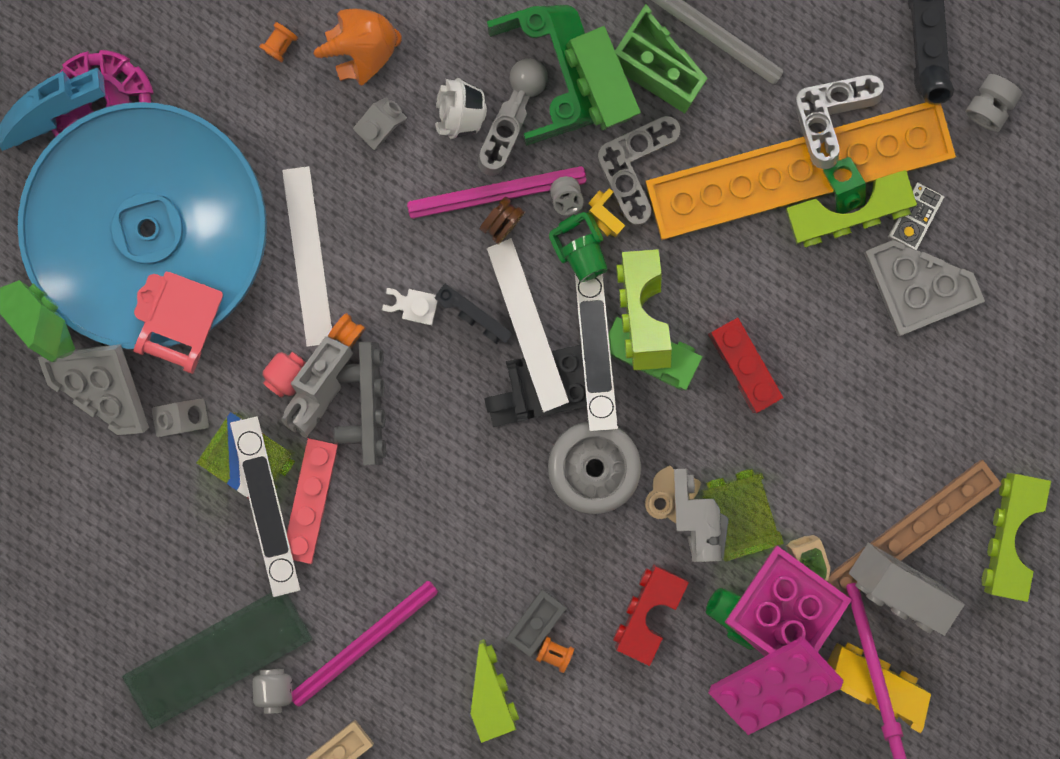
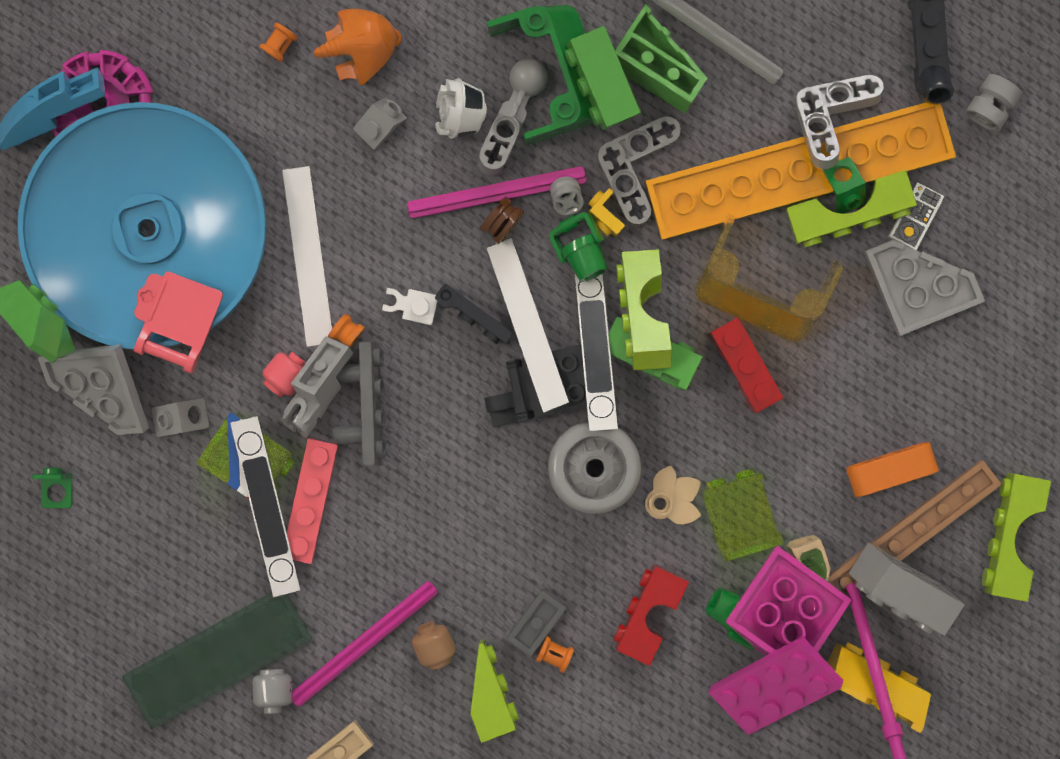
(55, 476): none -> green bracket
(433, 645): none -> medium nougat head
(701, 518): light grey plate -> none
(718, 290): none -> clear yellow windscreen
(892, 469): none -> orange beam

